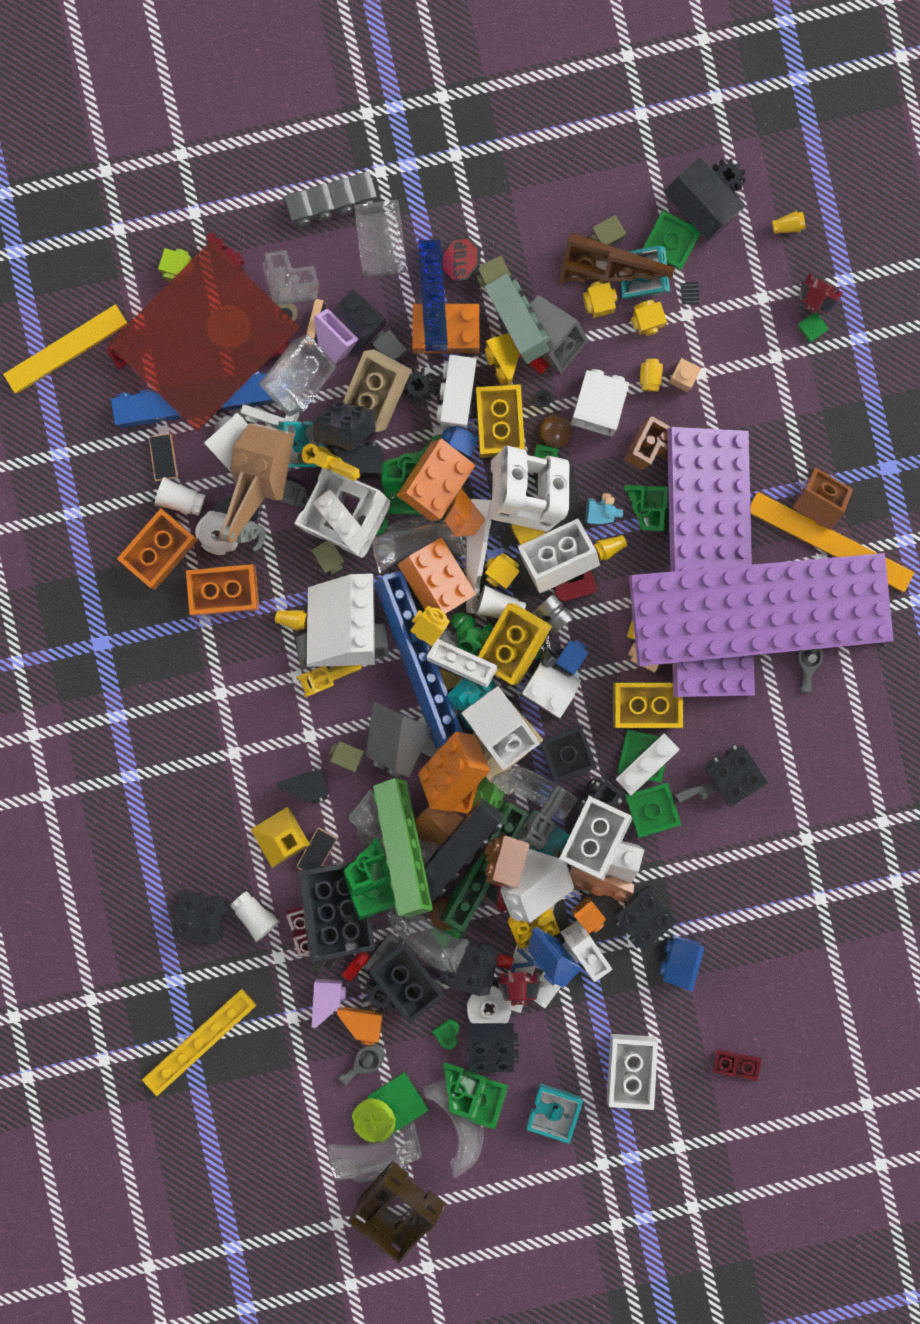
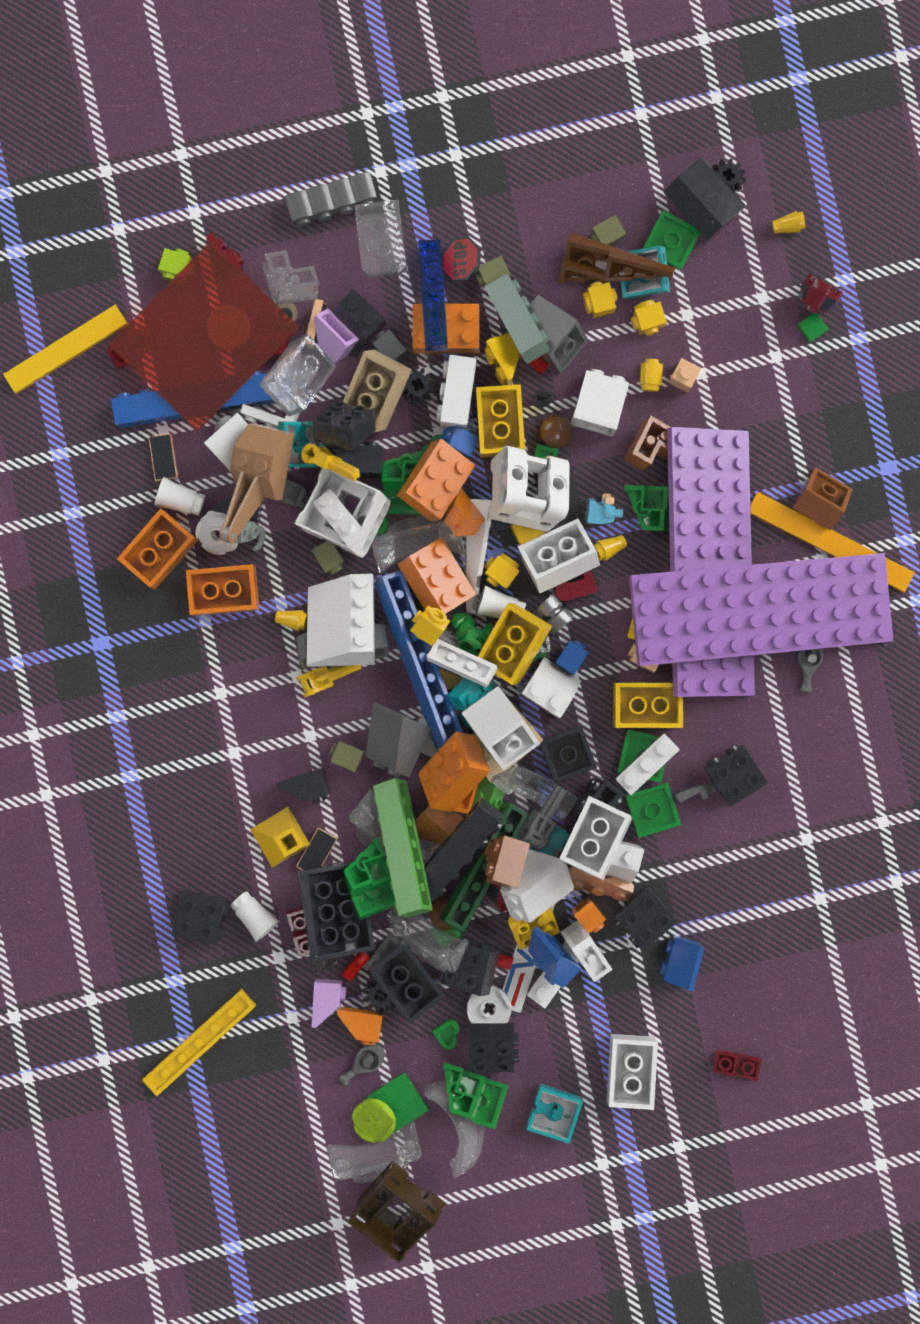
(519, 987): dark red cone -> none
(548, 657): black hinge -> none
(690, 293): black sticker -> none

